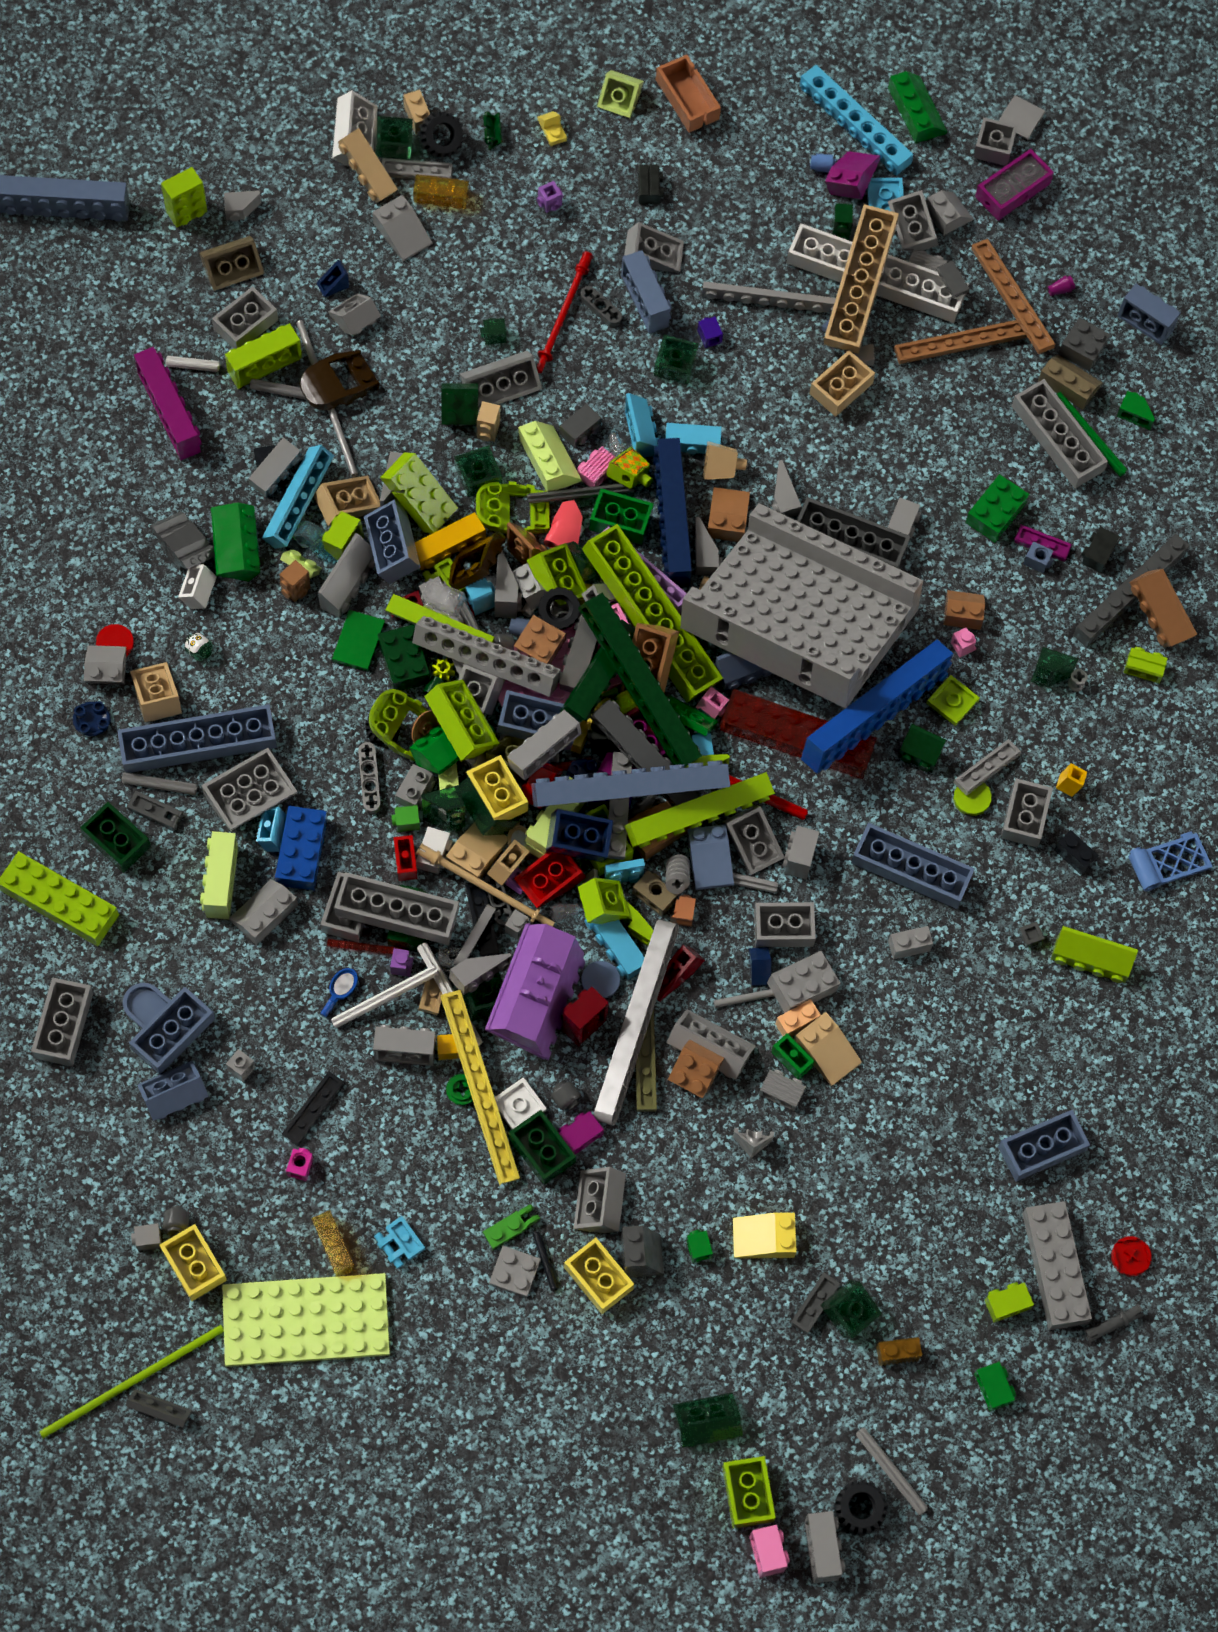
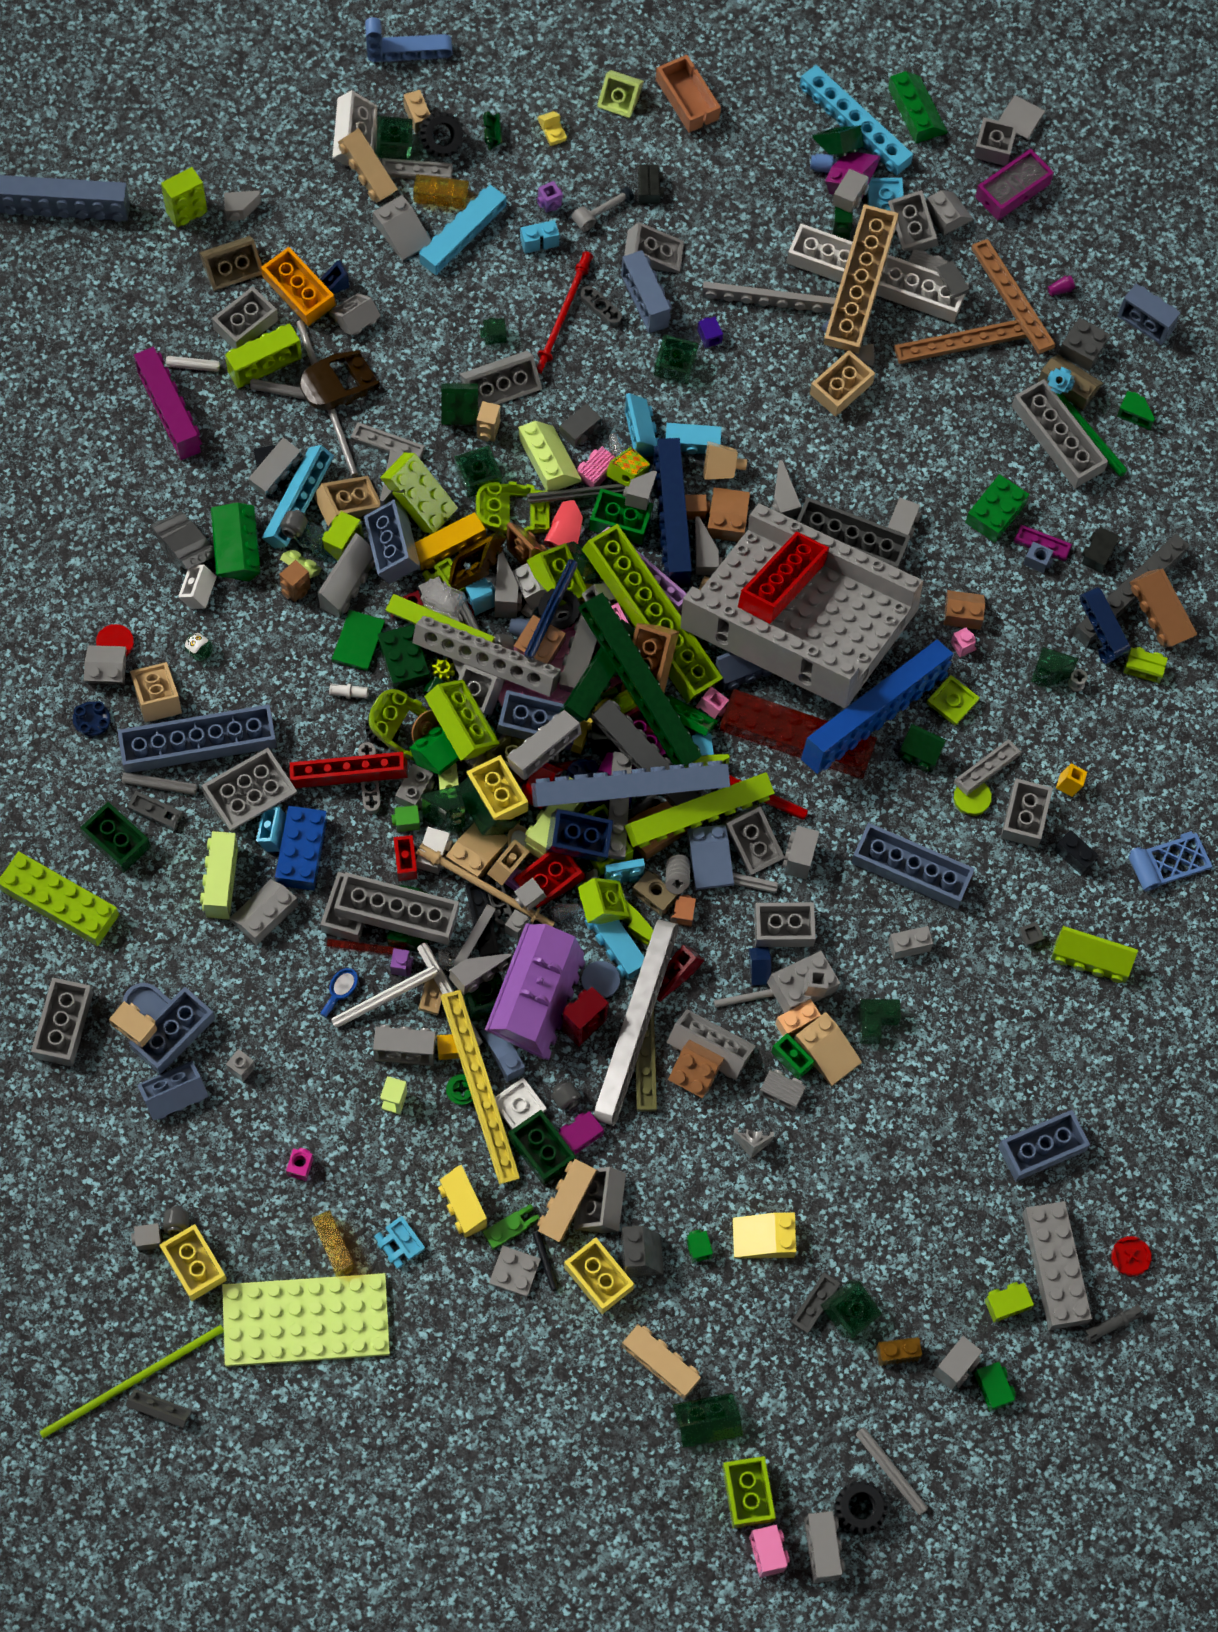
(133, 1024): none -> tan brick
(293, 524): none -> dark grey head
(298, 286): none -> light orange brick
(313, 1108): black tile -> none
(348, 770): none -> red brick
(349, 691): none -> white pin
(385, 441): none -> light grey tile
(394, 1095): none -> yellowish green panel
(404, 47): none -> medium blue beam
(462, 229): none -> medium azure brick
(462, 1202): none -> light yellow slope
(504, 1055): none -> sand blue slope
(529, 894): none -> light grey brick
(531, 236): none -> medium azure piece
(550, 609): none -> dark blue axle
(567, 1200): none -> tan brick
(585, 218): none -> light grey piece
(640, 490): none -> light grey slope
(660, 1361): none -> tan brick
(696, 506): none -> medium nougat brick
(783, 577): none -> red brick
(816, 982): none -> light grey brick
(840, 140): none -> dark green slope
(850, 191): none -> light grey brick
(874, 1014): none -> clear green brick
(955, 1365): none -> light grey brick
(1066, 385): none -> medium azure brick
(1105, 625): none -> dark blue beam

